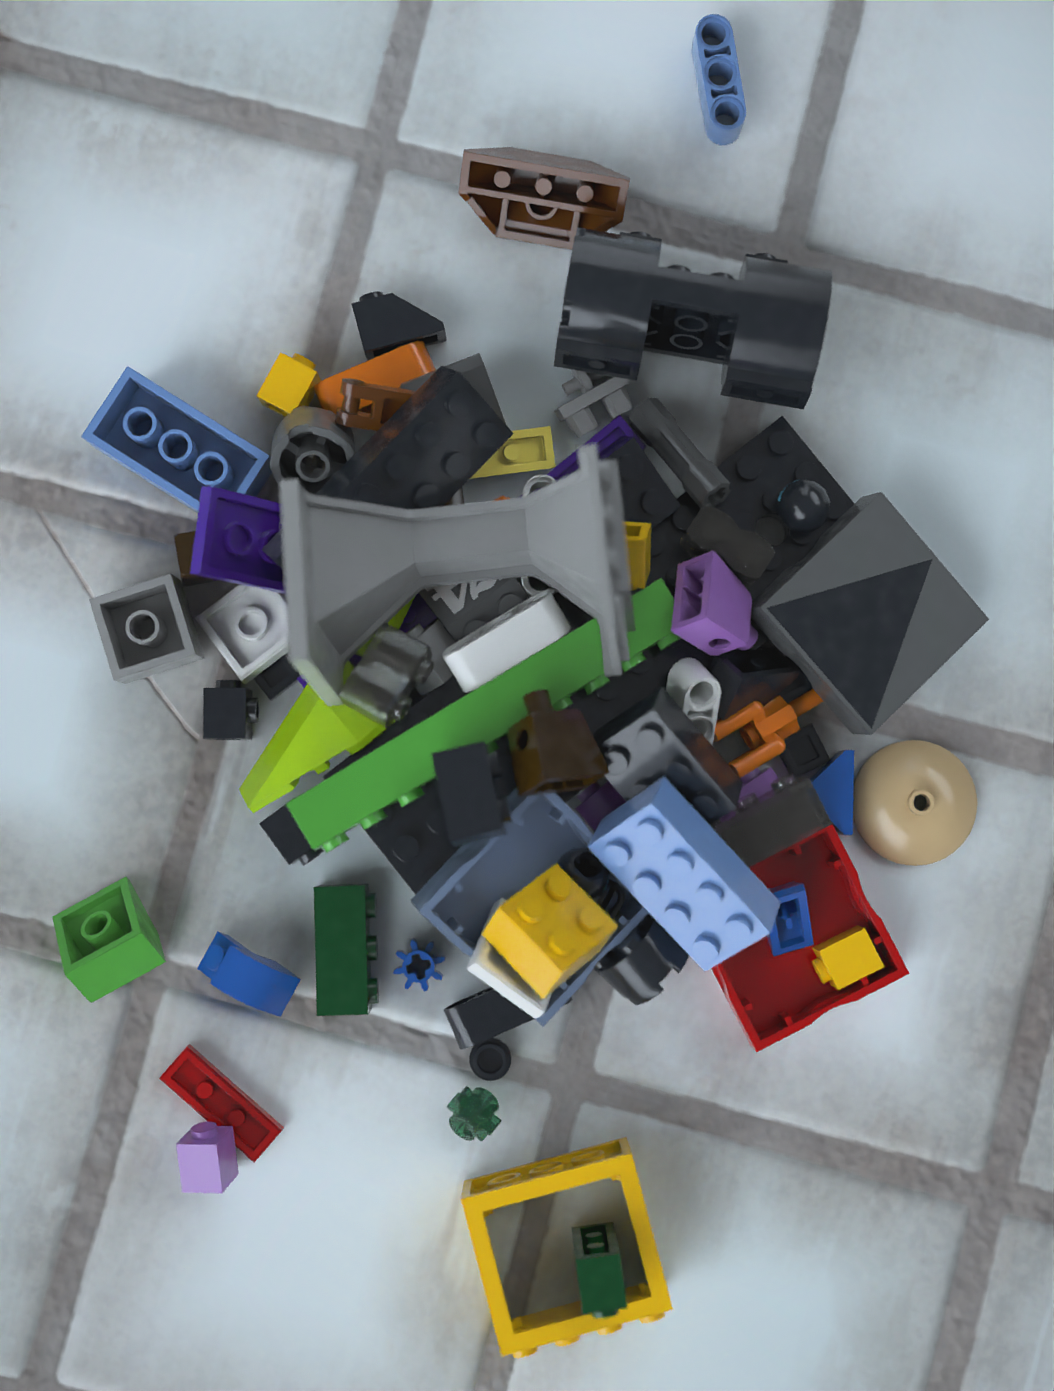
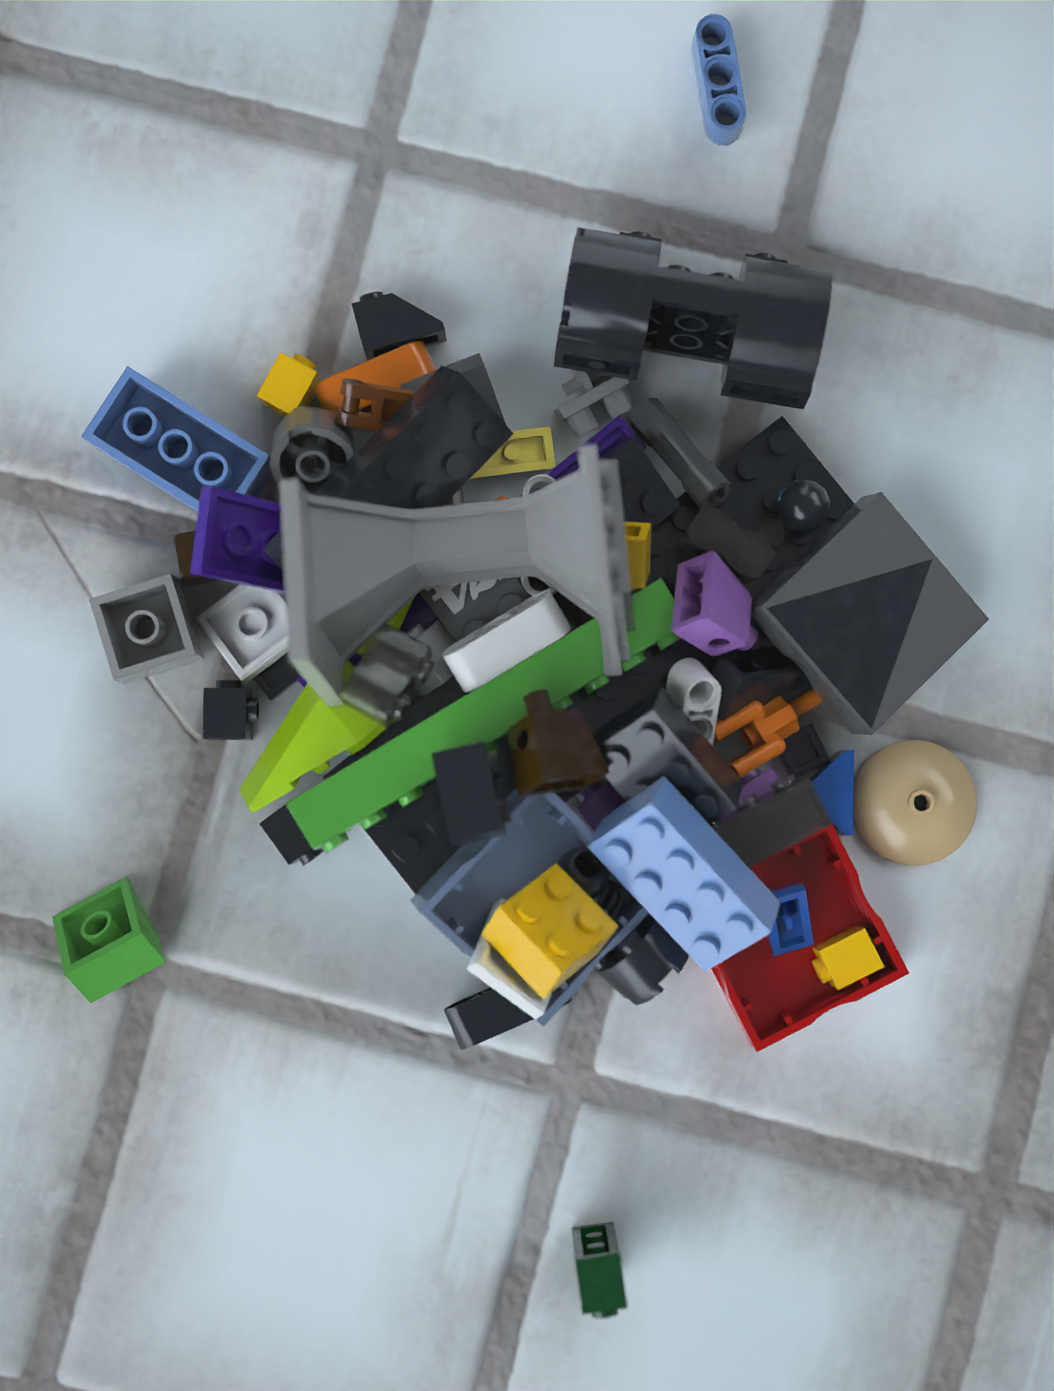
(207, 1158): brick -> none
(221, 1101): red tile -> none
(248, 976): blue brick -> none
(345, 949): dark green brick -> none
(425, 954): blue gear -> none
(474, 1113): clear green gear -> none
(490, 1059): black plate -> none
(541, 194): wedge -> none
(566, 1322): yellow window -> none

